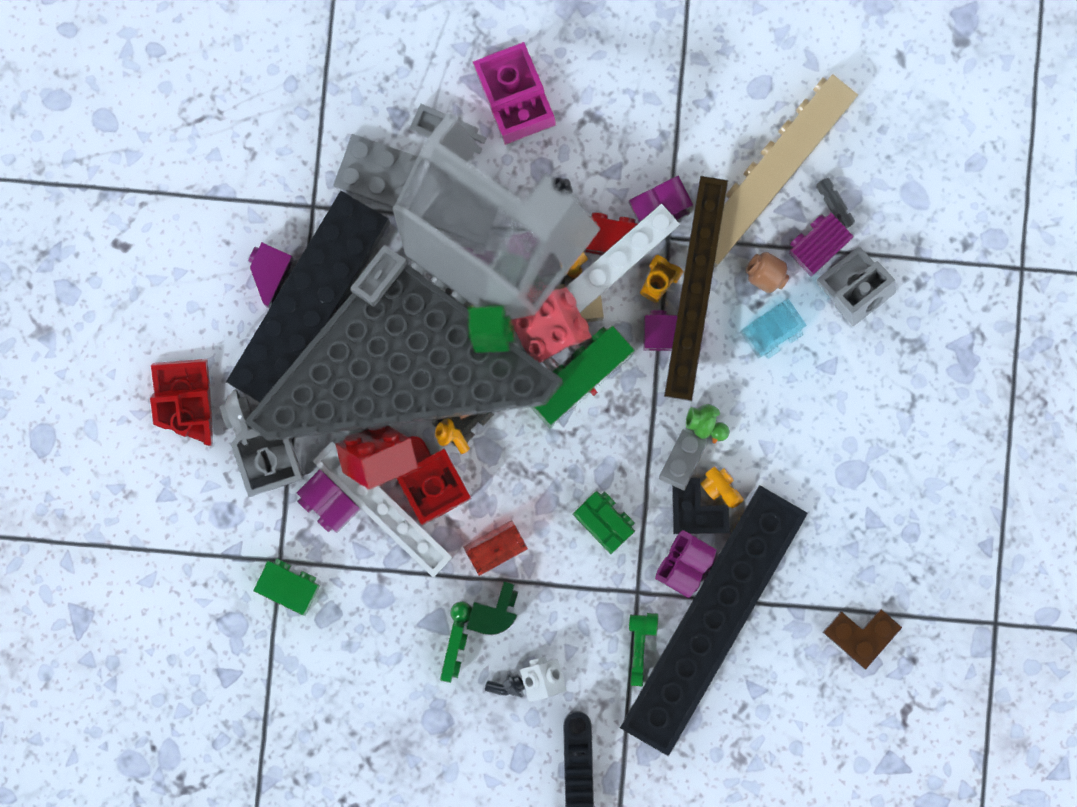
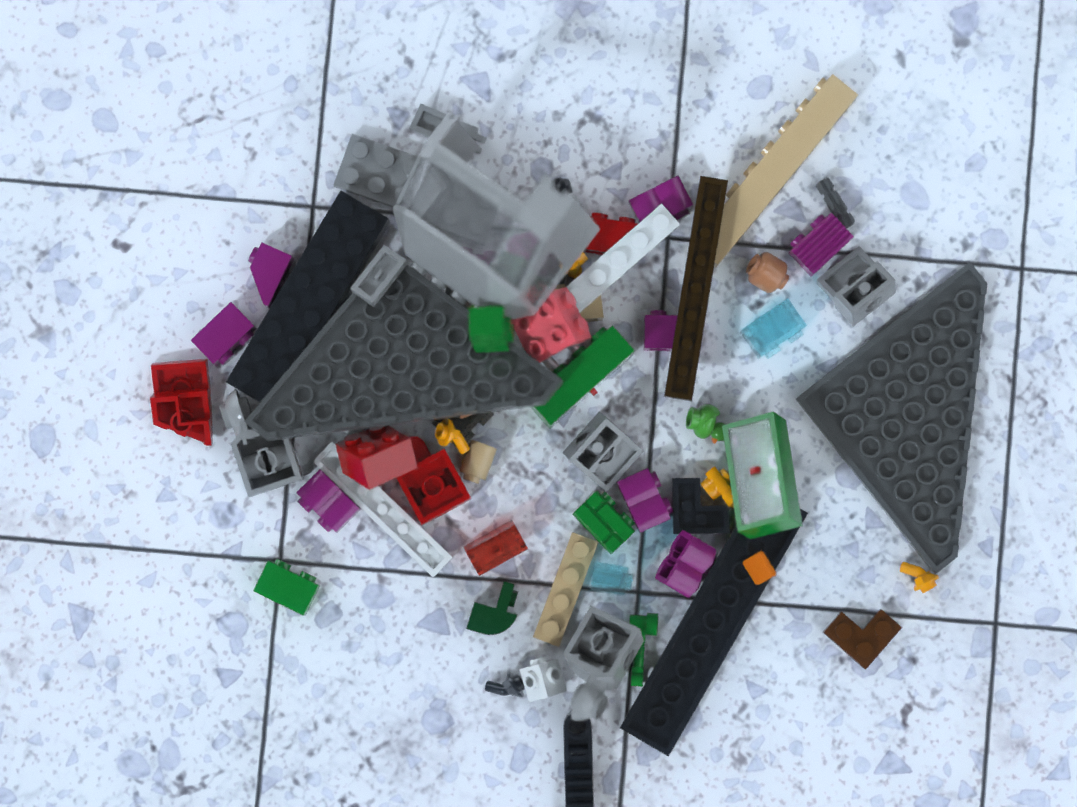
(224, 335): none -> magenta brick
(460, 614): green plate -> none
(477, 461): none -> tan brick
(514, 93): dark pink slope -> none
(565, 589): none -> tan plate
(600, 656): none -> light grey brick
(602, 452): none -> light grey brick
(611, 579): none -> clear light blue brick
(644, 499): none -> magenta brick
(662, 275): light orange plate -> none
(683, 459): light grey plate -> none
(759, 567): none -> orange slope
(762, 475): none -> piece
(906, 412): none -> dark grey plate
(925, 580): none -> light orange plate

